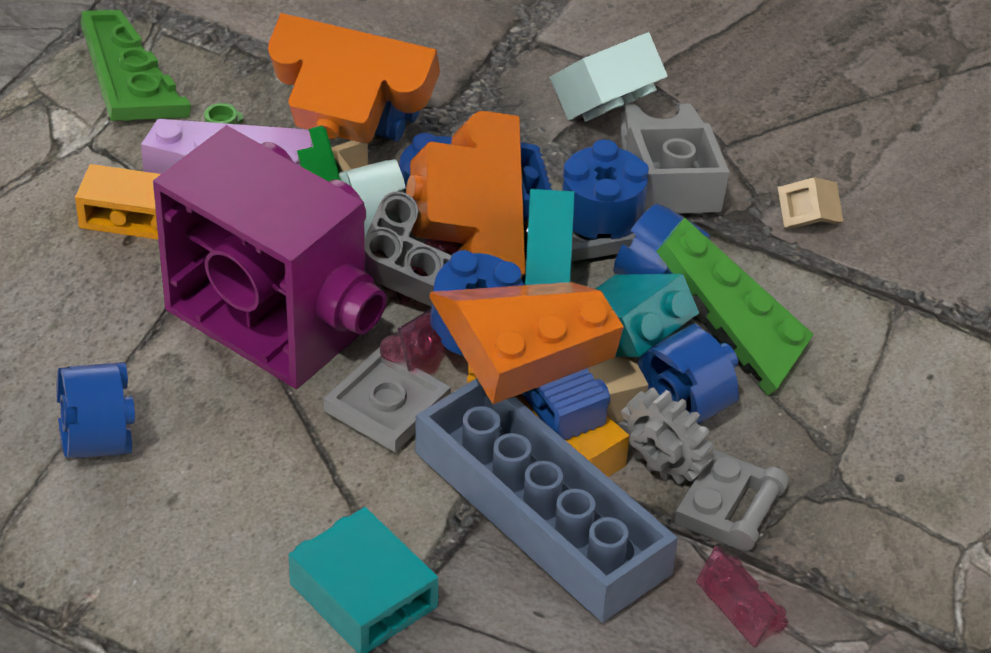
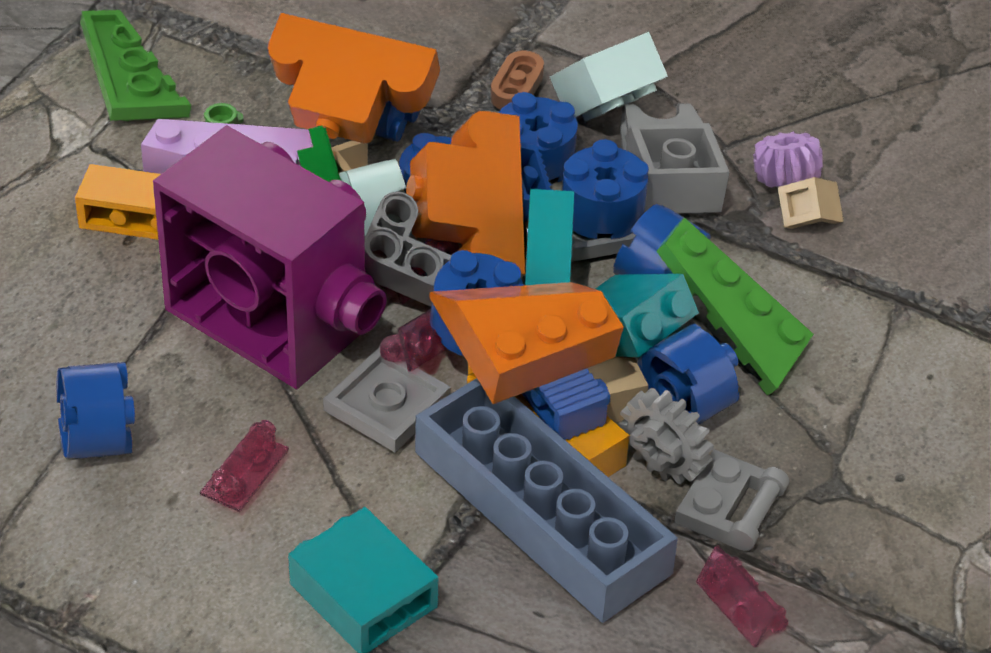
(246, 467): none -> clear pink hinge
(519, 73): none -> nougat plate
(547, 125): none -> blue brick
(787, 159): none -> lavender gear

